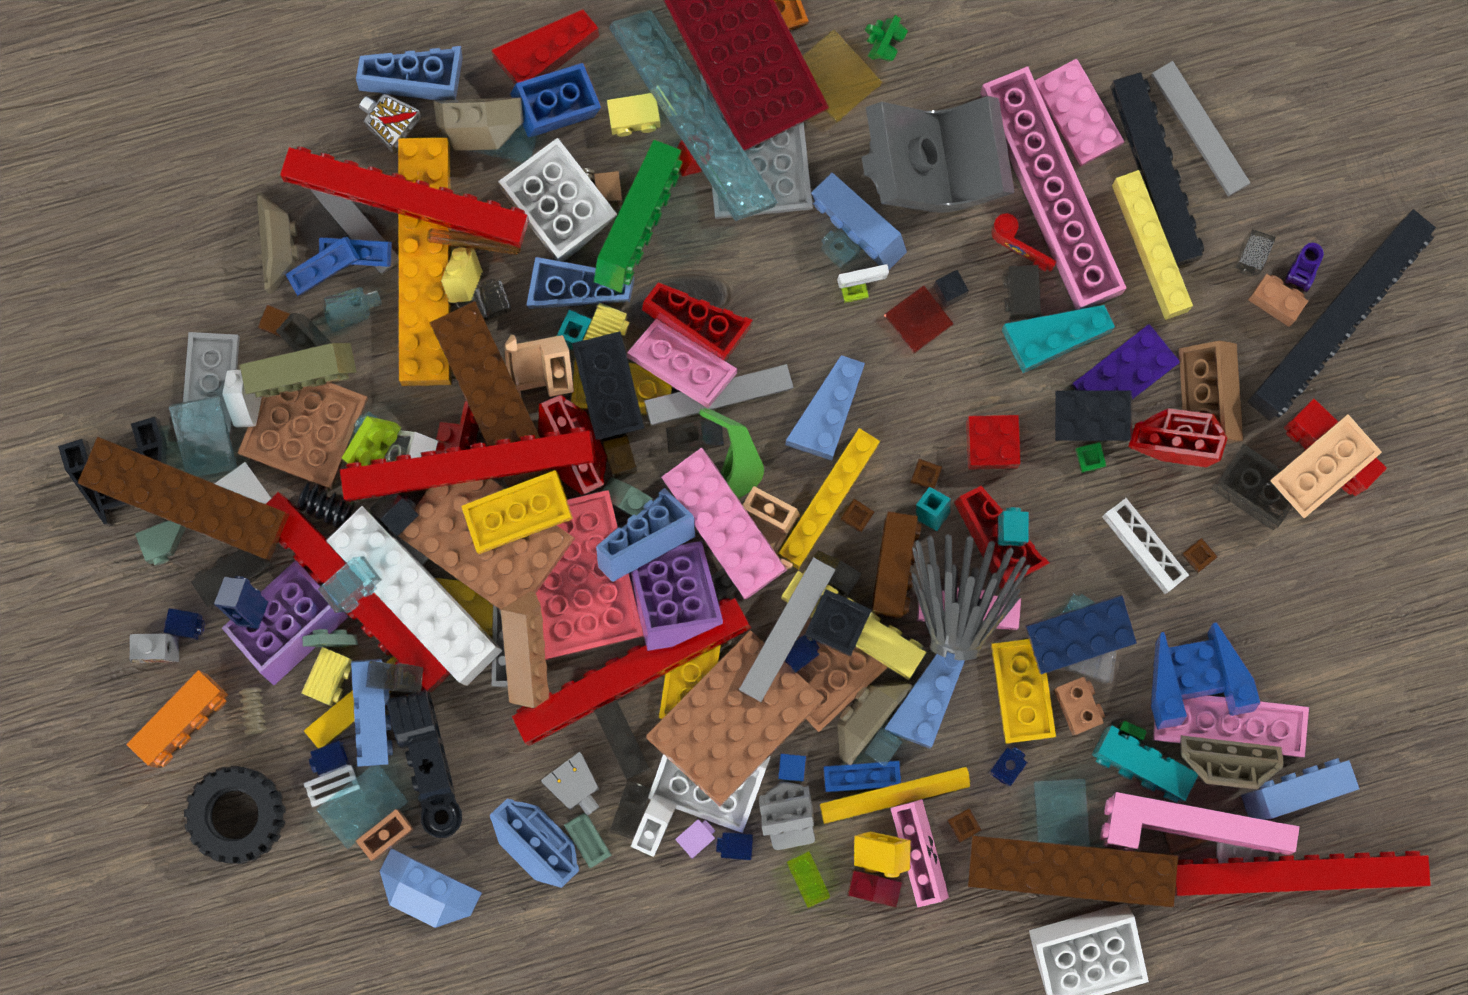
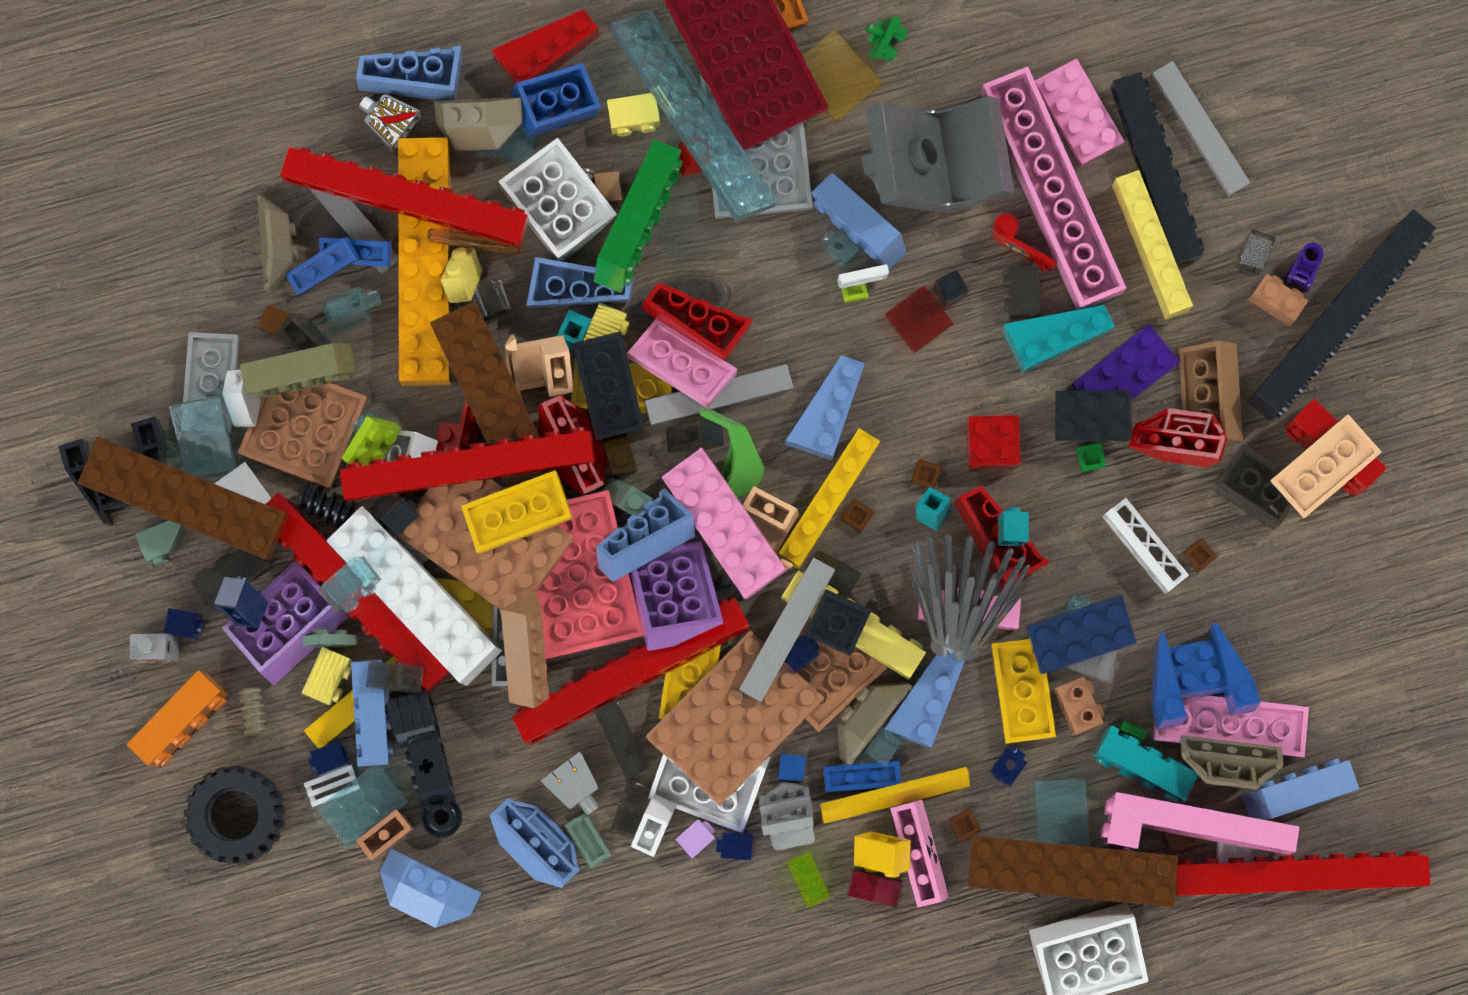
(894, 565): reddish brown brick -> none

